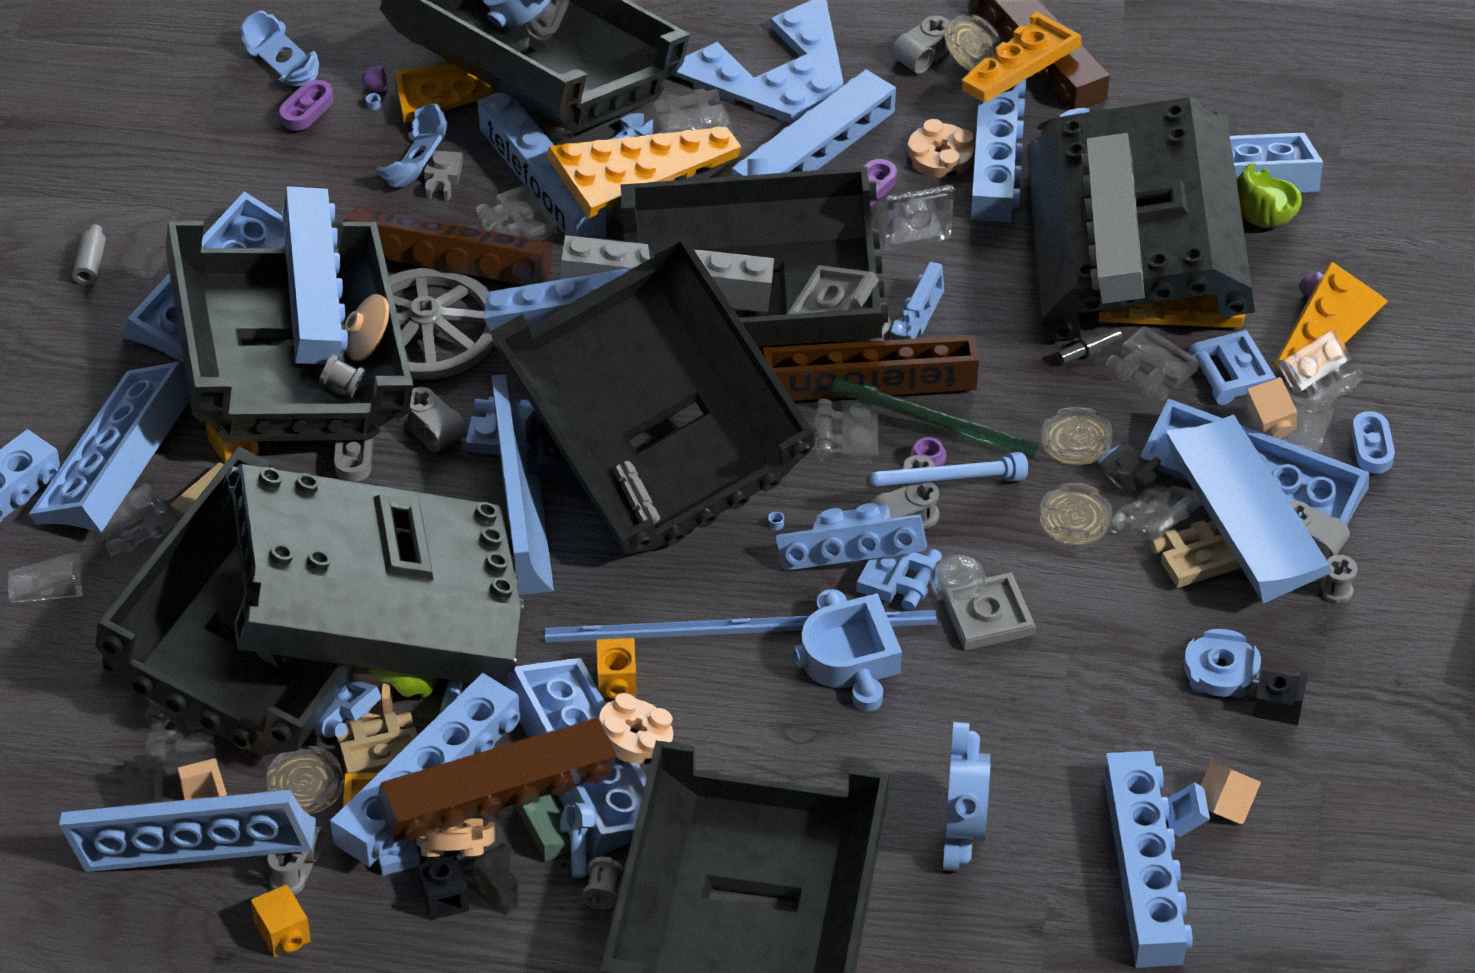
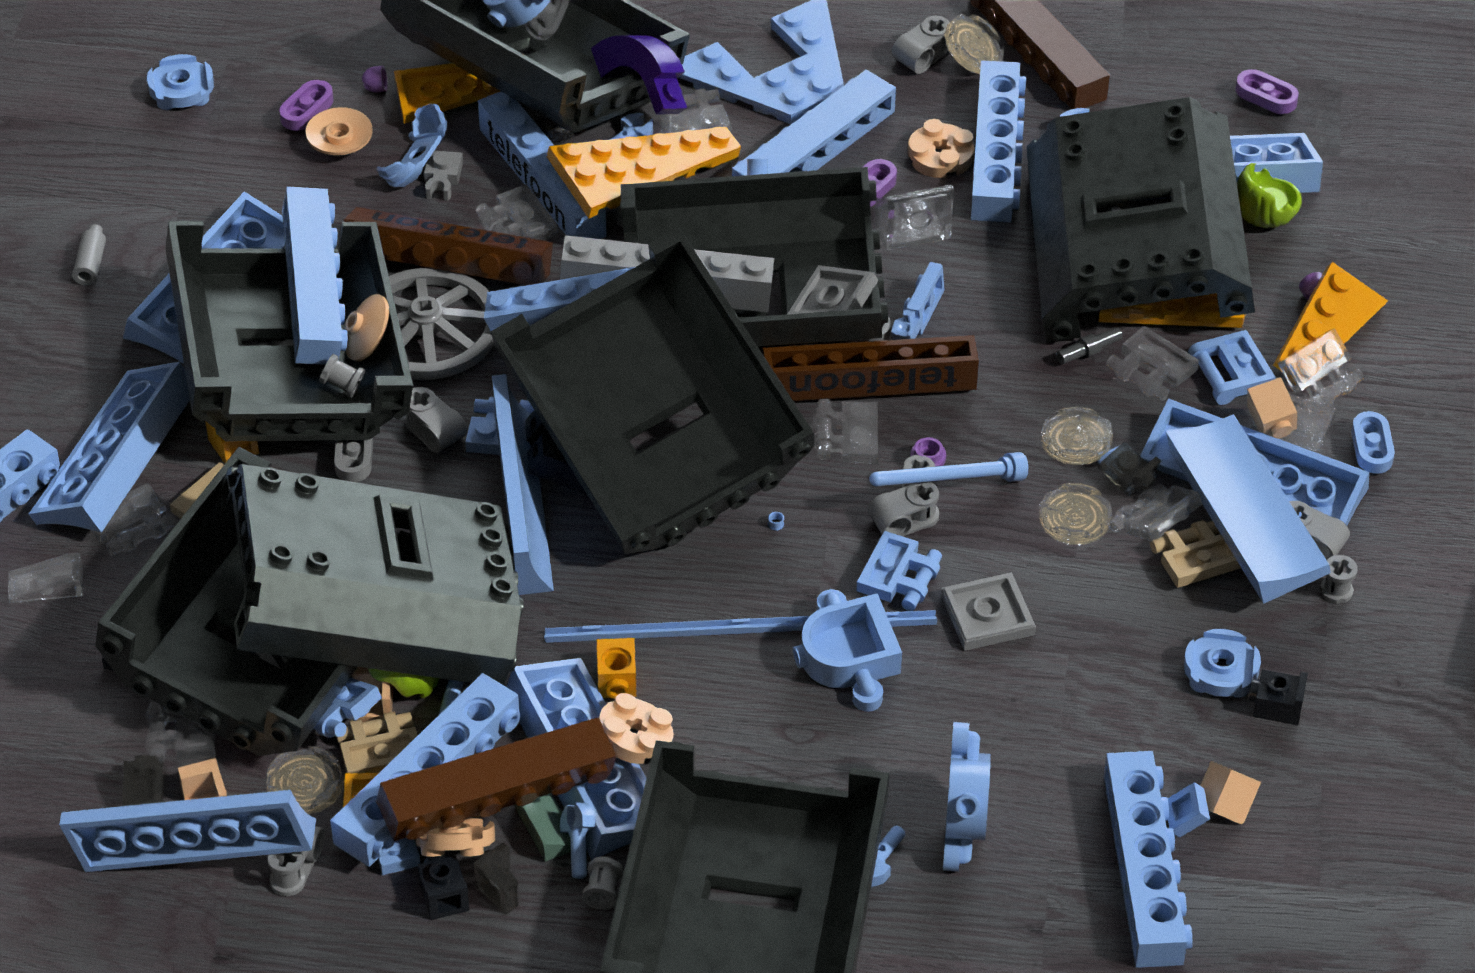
(193, 91): none -> light blue plate
(266, 39): light blue piece -> none
(281, 920): light orange brick -> none
(339, 131): none -> light nougat dish
(373, 105): light blue piece -> none
(636, 492): light grey axle -> none
(652, 60): none -> dark purple arch
(851, 536): light blue bracket -> none
(869, 395): clear green bar -> none
(886, 847): none -> light blue bar
(957, 577): clear hair -> none
(1027, 53): light orange wing -> none
(1114, 219): light grey brick -> none
(1267, 91): none -> medium lavender plate

